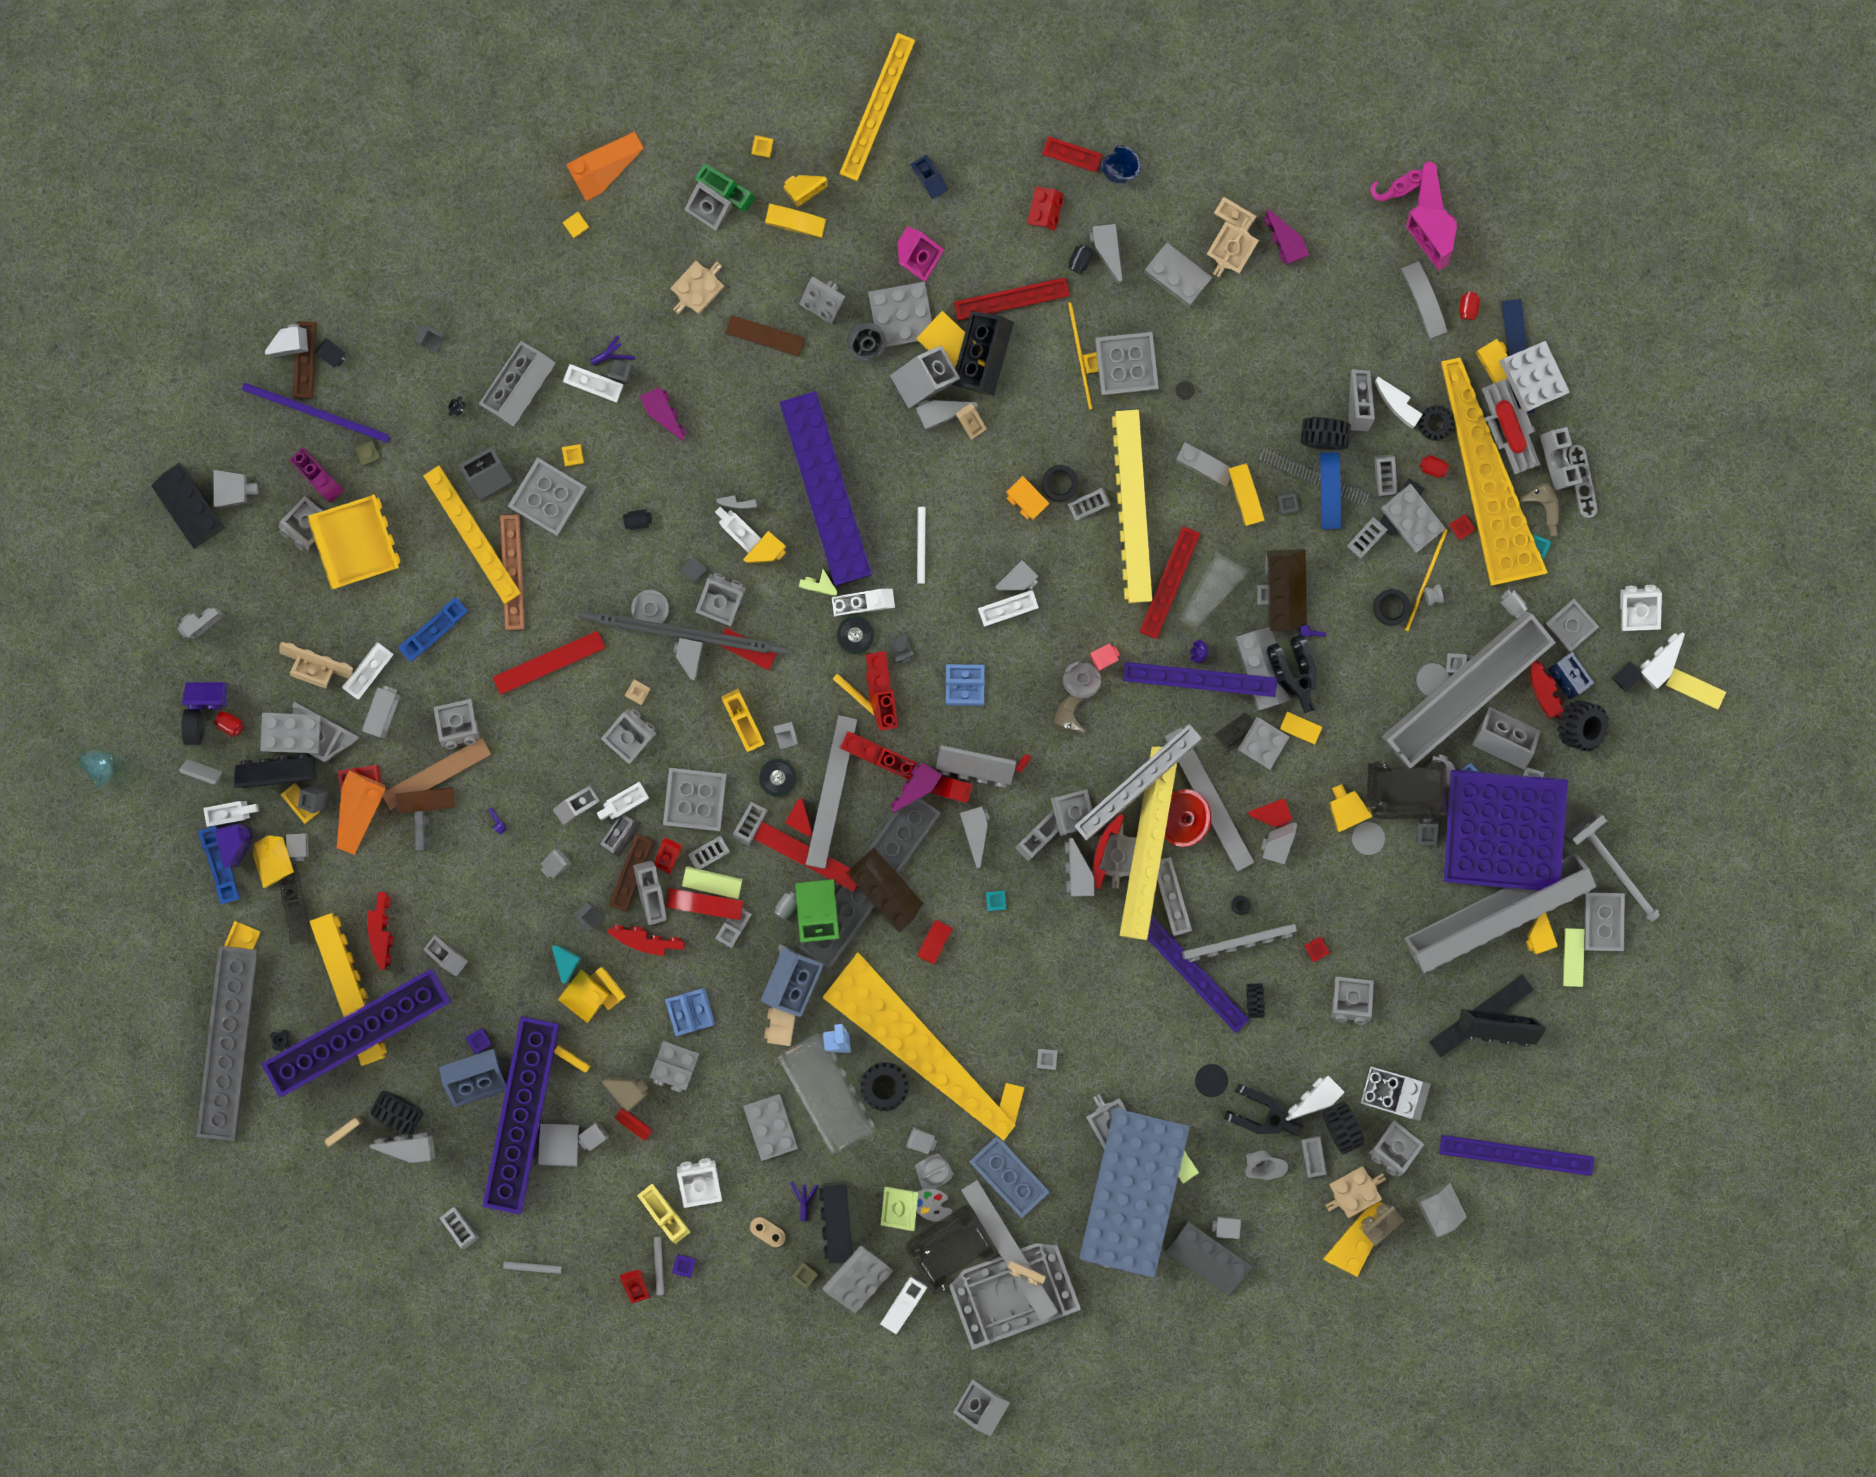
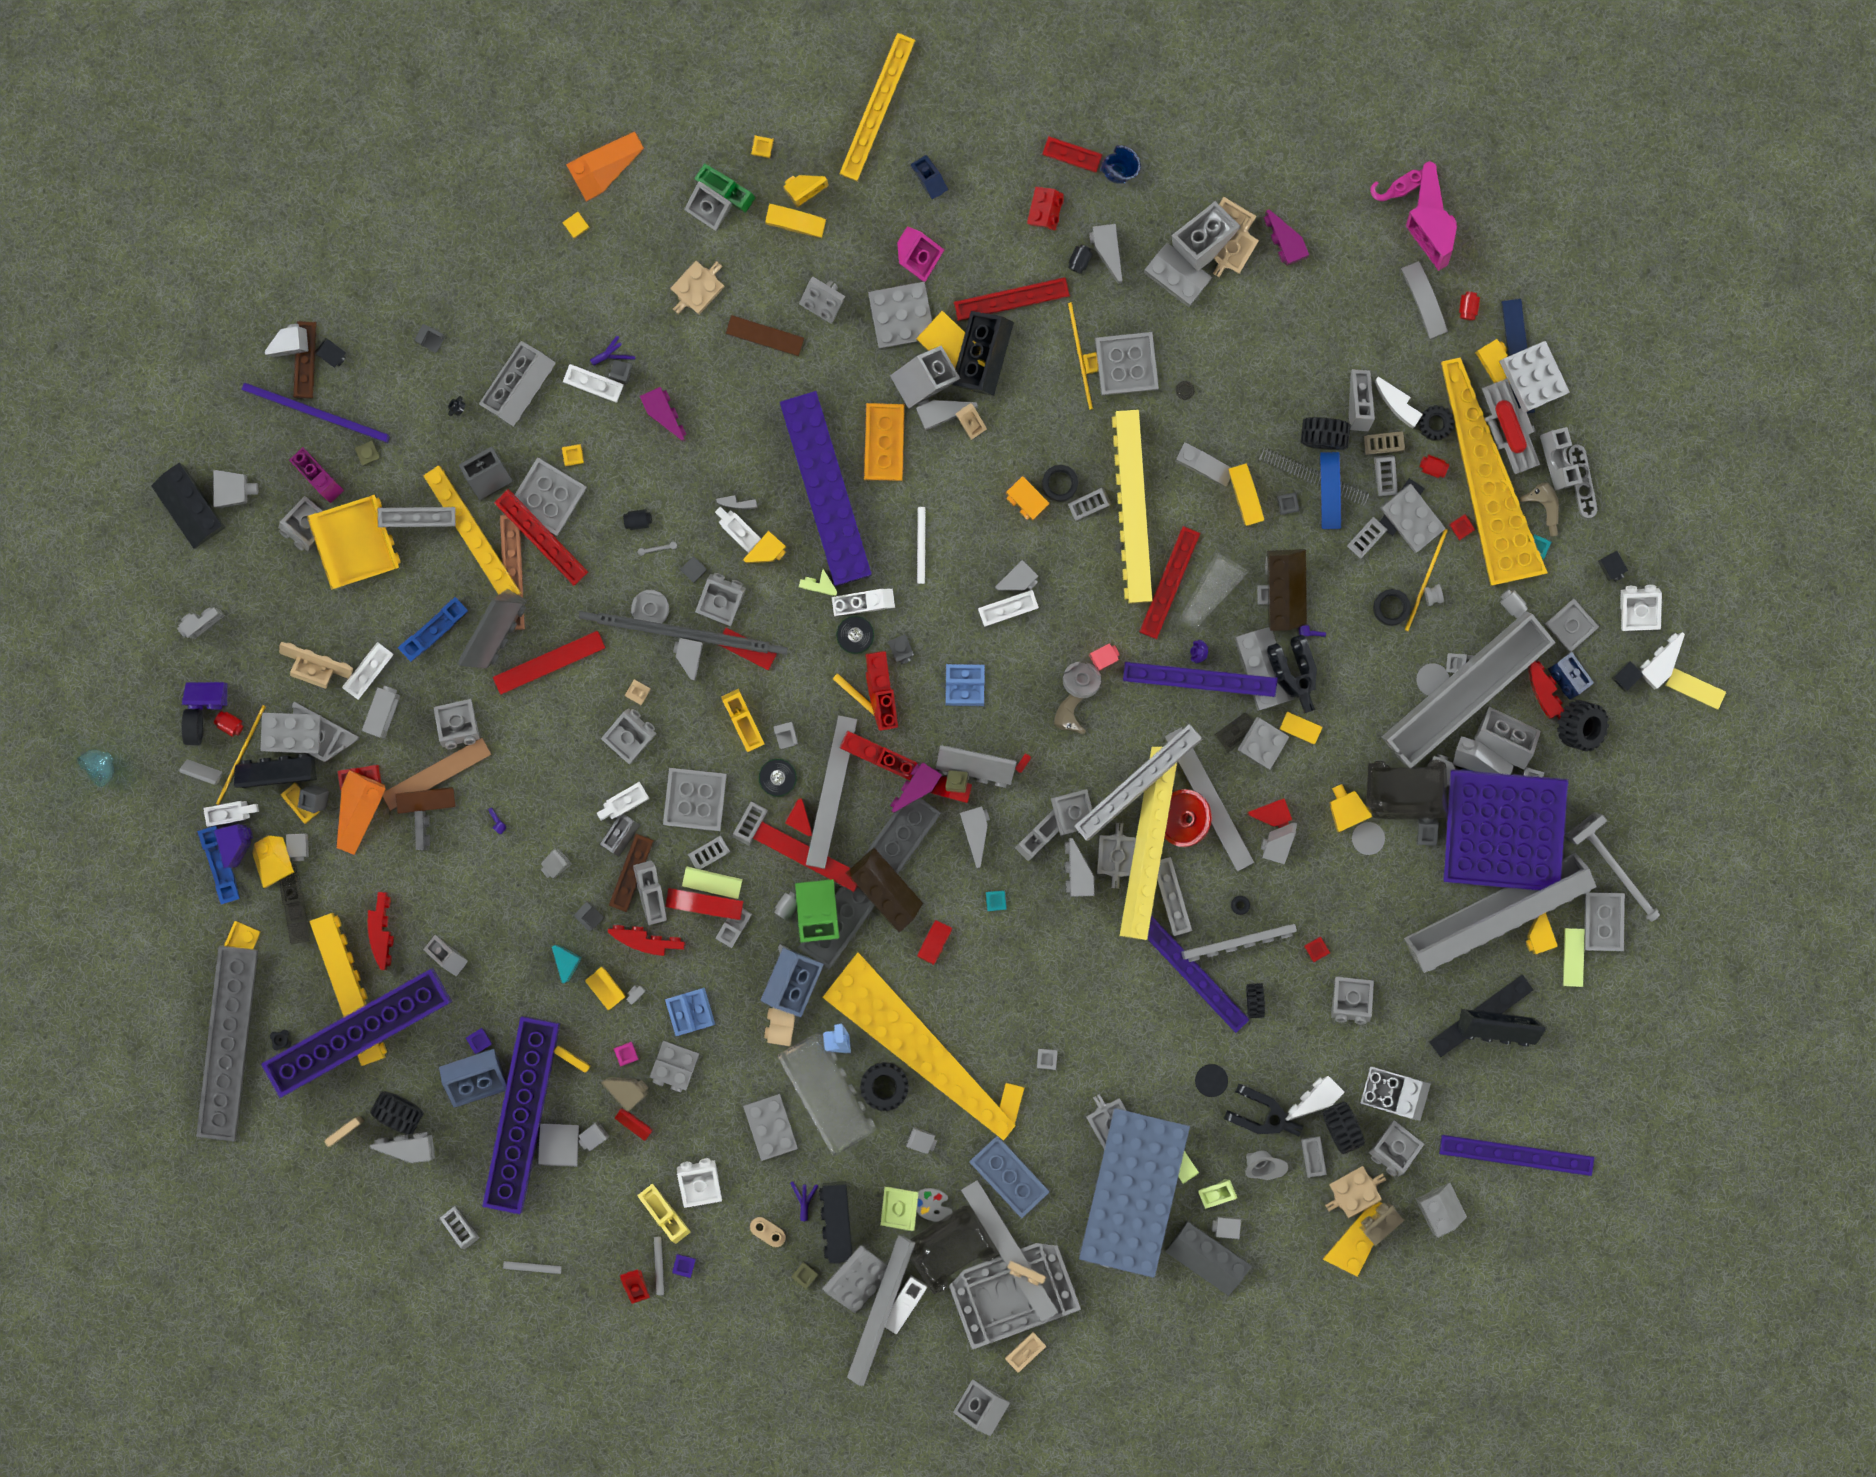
(241, 754): none -> yellow axle
(416, 517): none -> light grey tile
(493, 630): none -> dark grey slope
(541, 537): none -> red tile
(576, 805): light grey slope -> none
(584, 996): yellow slope -> none
(626, 1054): none -> dark pink tile
(635, 993): none -> light grey plate
(667, 855): red slope -> none
(672, 545): none -> light grey hinge
(866, 341): dark grey cylinder -> none
(880, 1310): none -> light grey tile
(884, 442): none -> light orange tile
(933, 1172): light grey piece -> none
(956, 781): none -> olive plate
(1025, 1352): none -> tan plate
(1099, 874): red slope -> none
(1205, 235): none -> light grey slope
(1217, 1193): none -> yellowish green slope
(1400, 438): none -> dark tan slope
(1479, 758): none -> light grey slope
(1613, 566): none -> black brick

